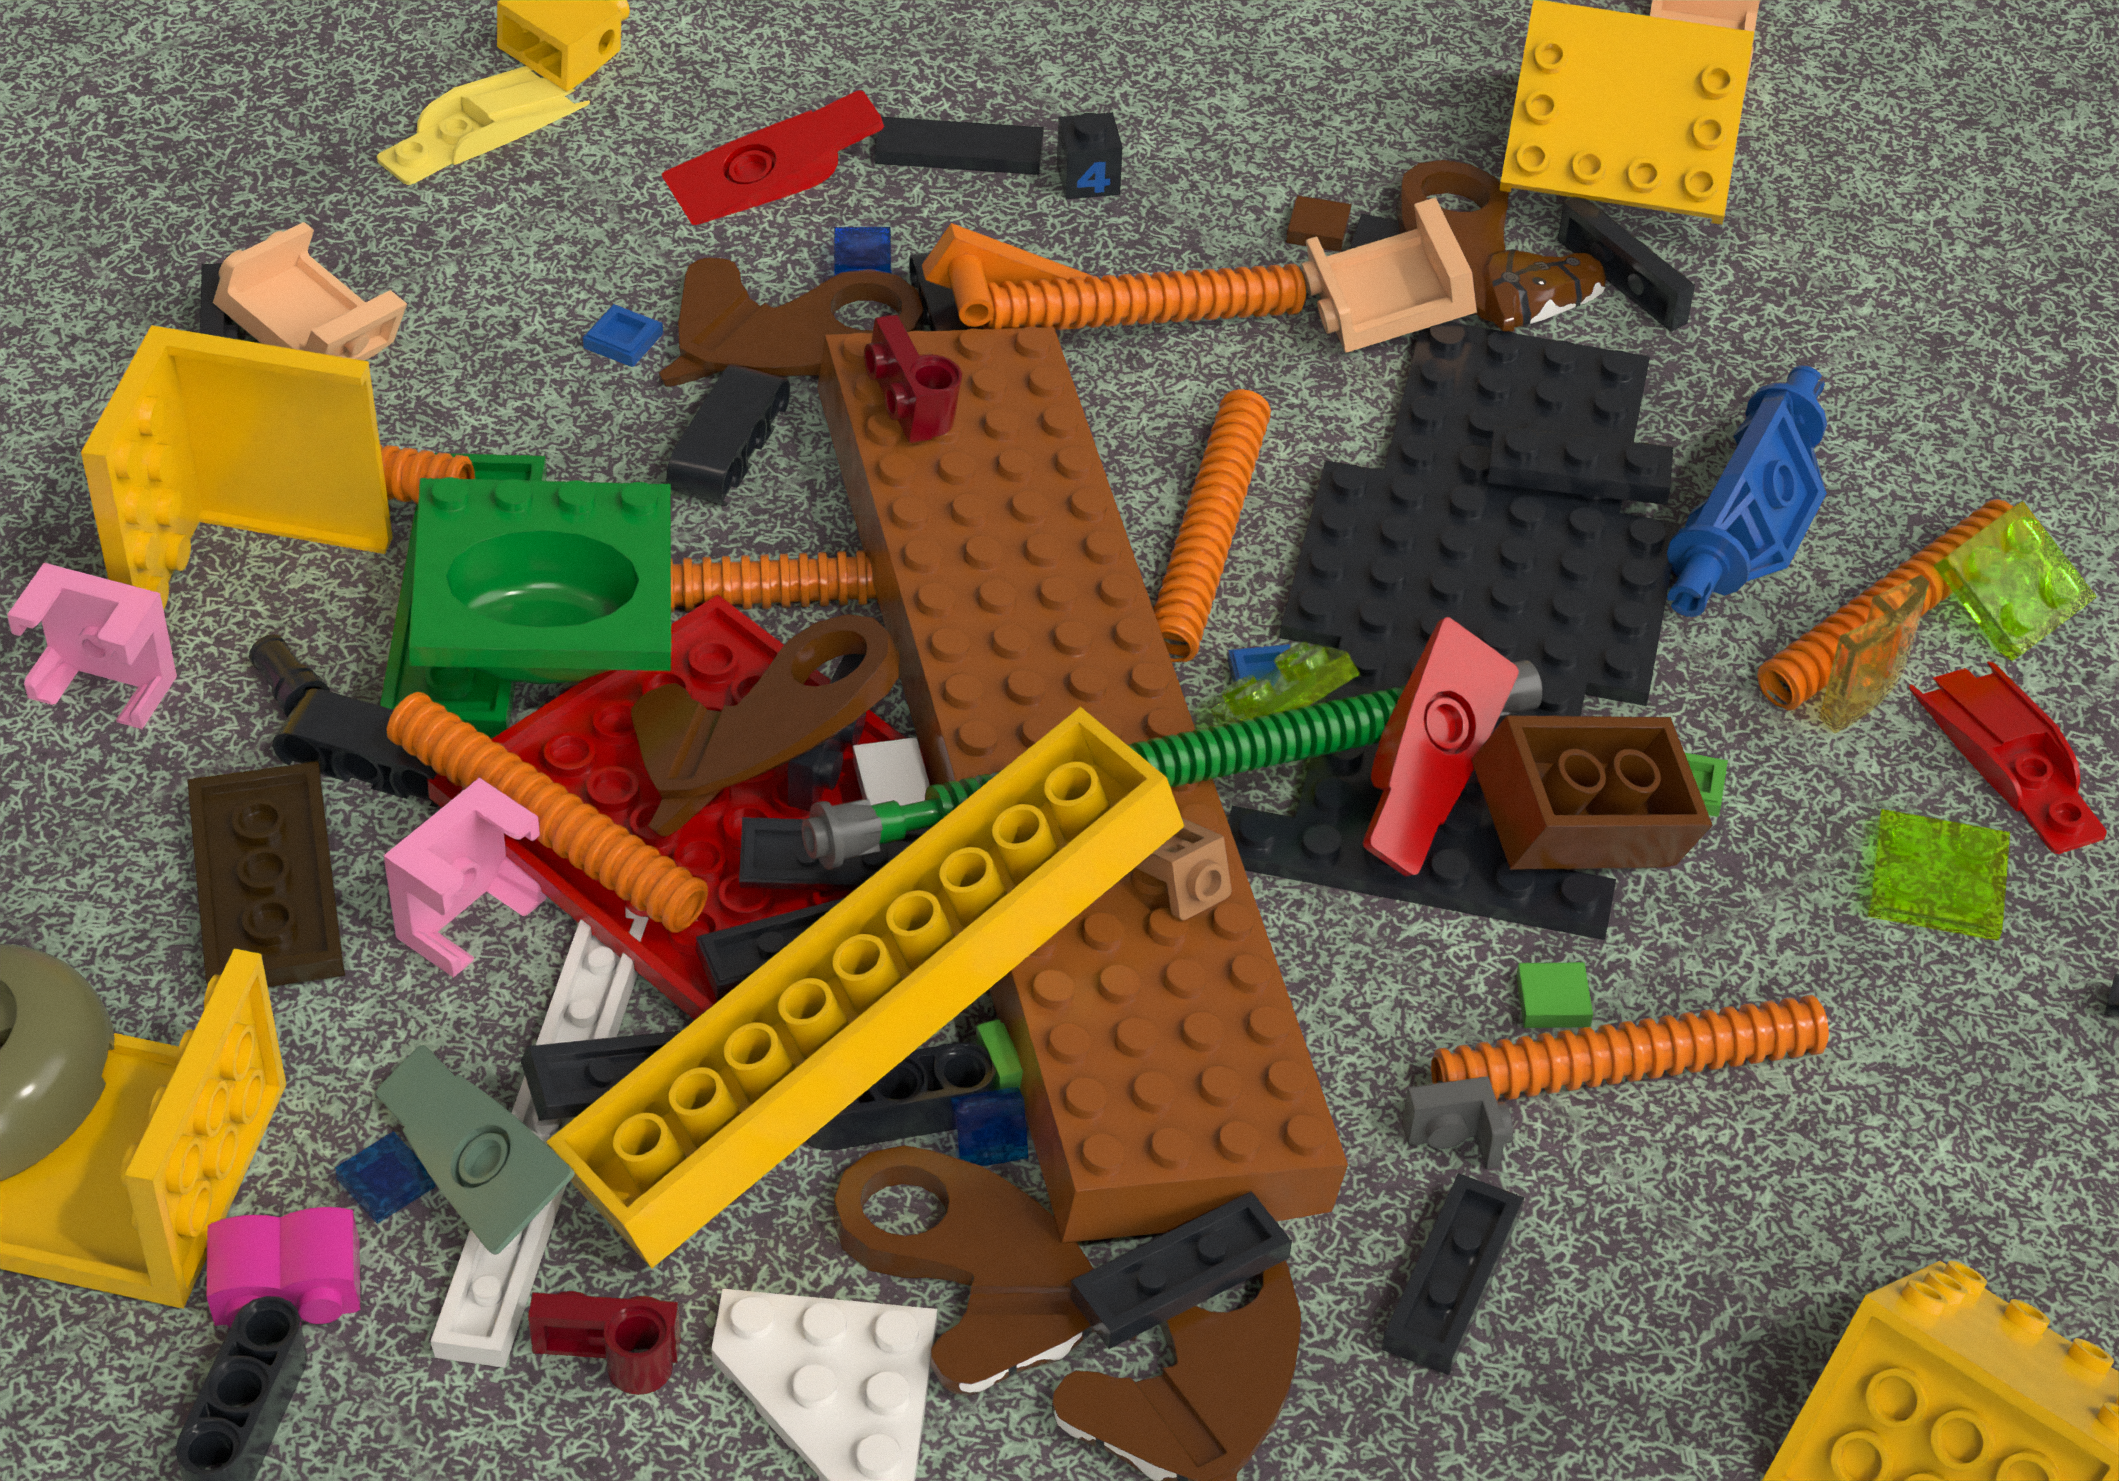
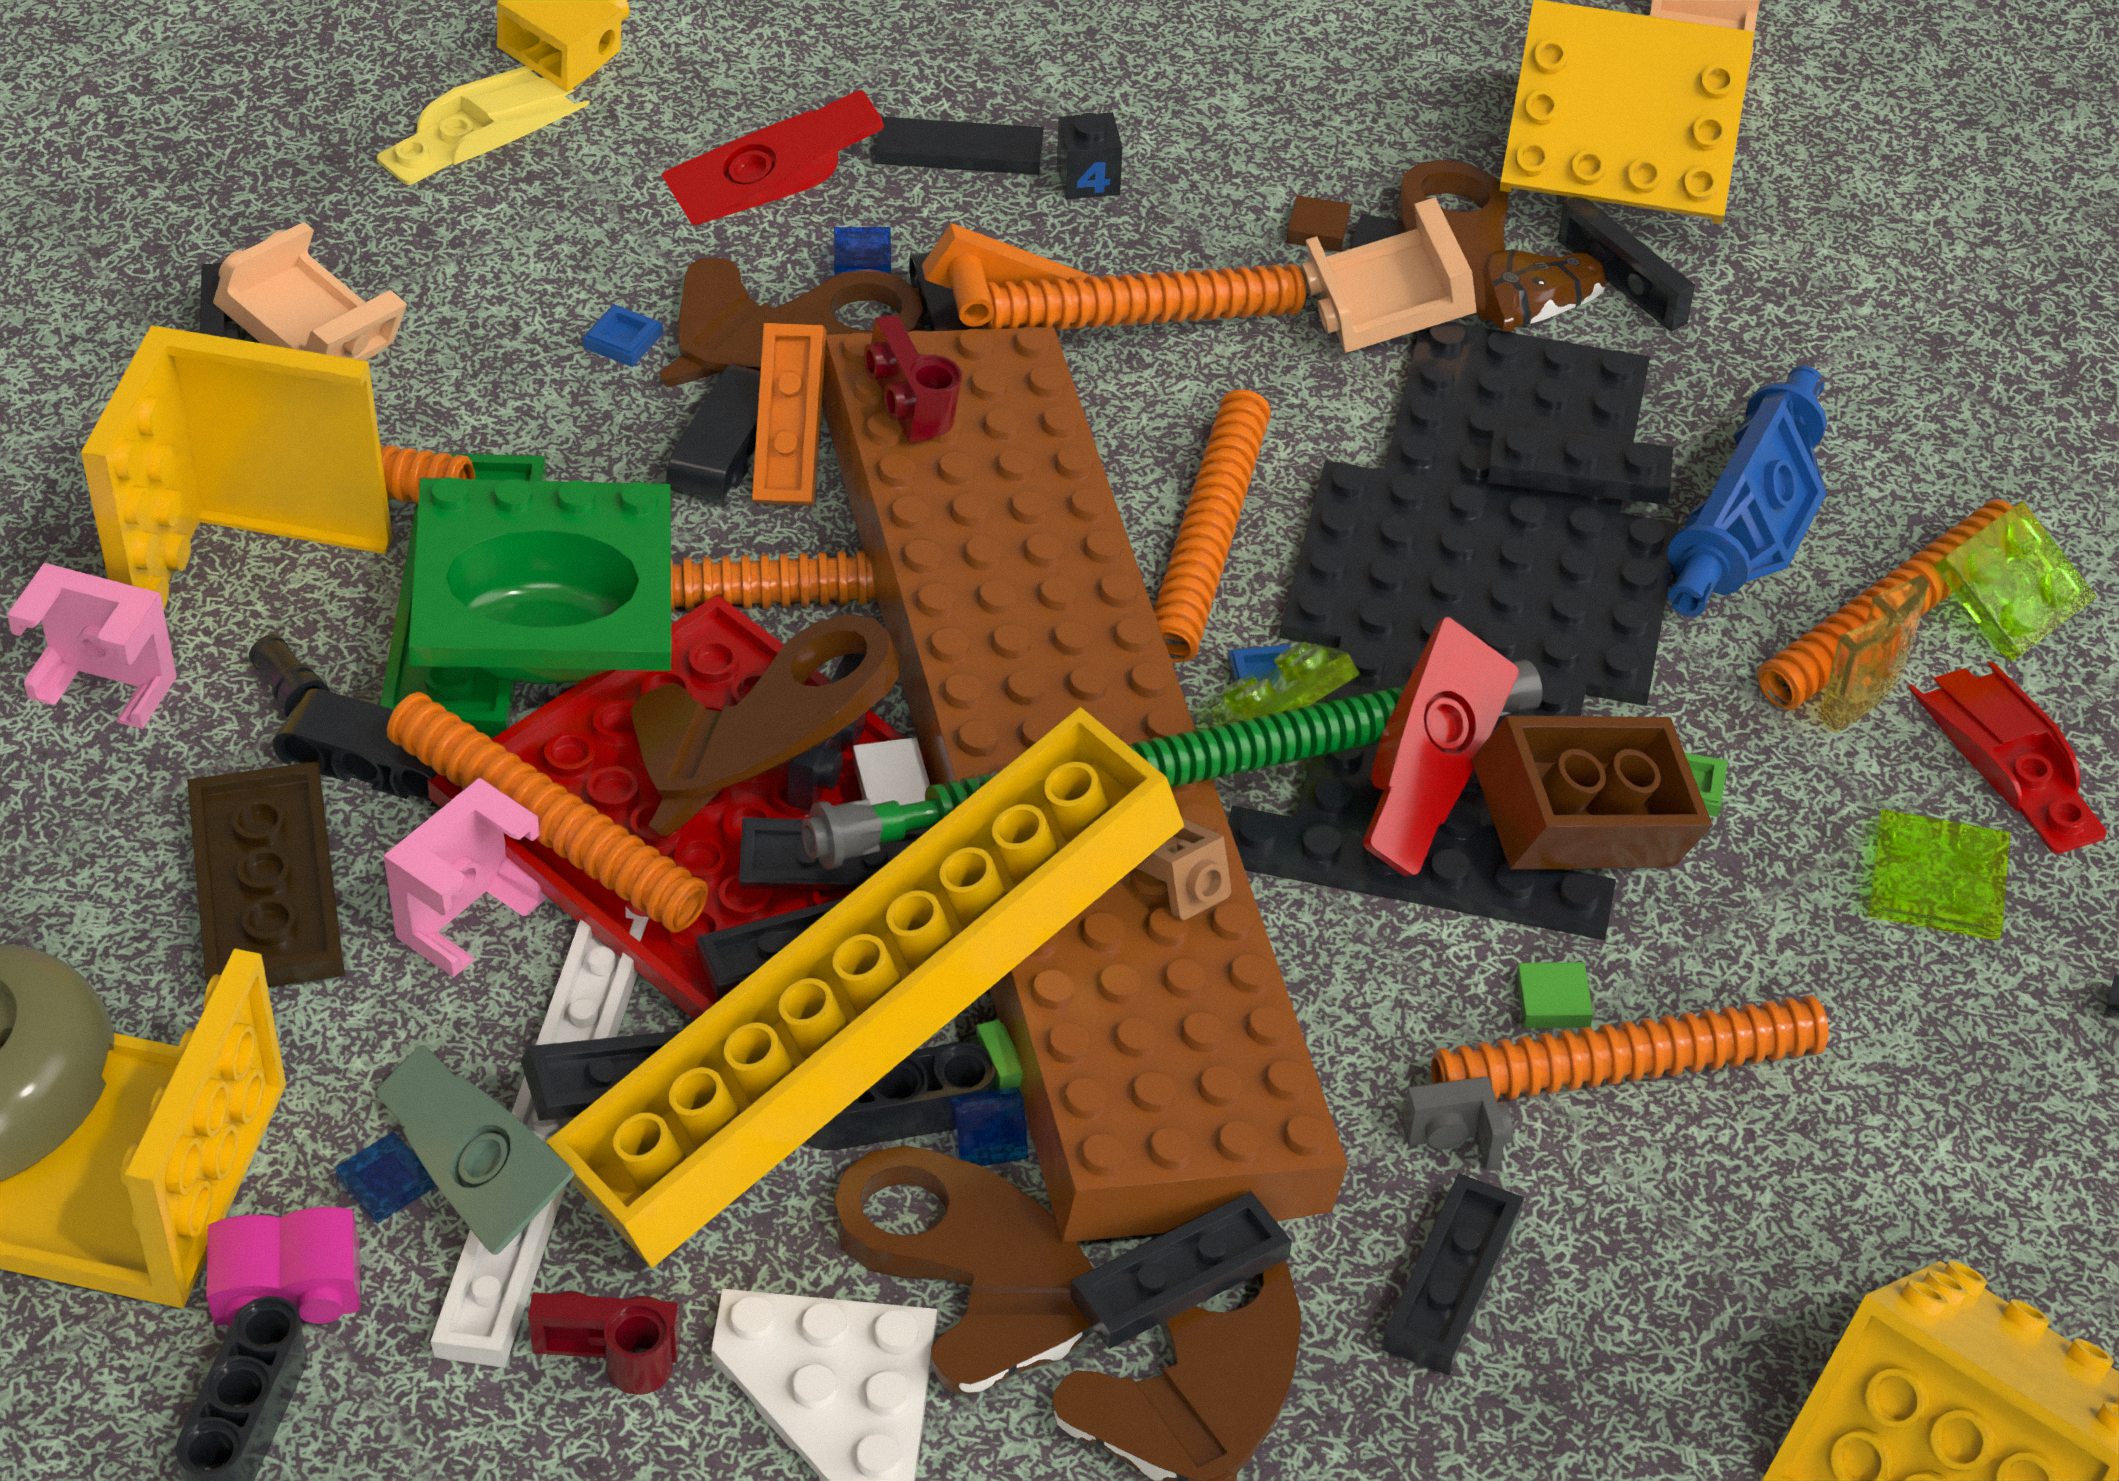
(789, 414): none -> orange piece

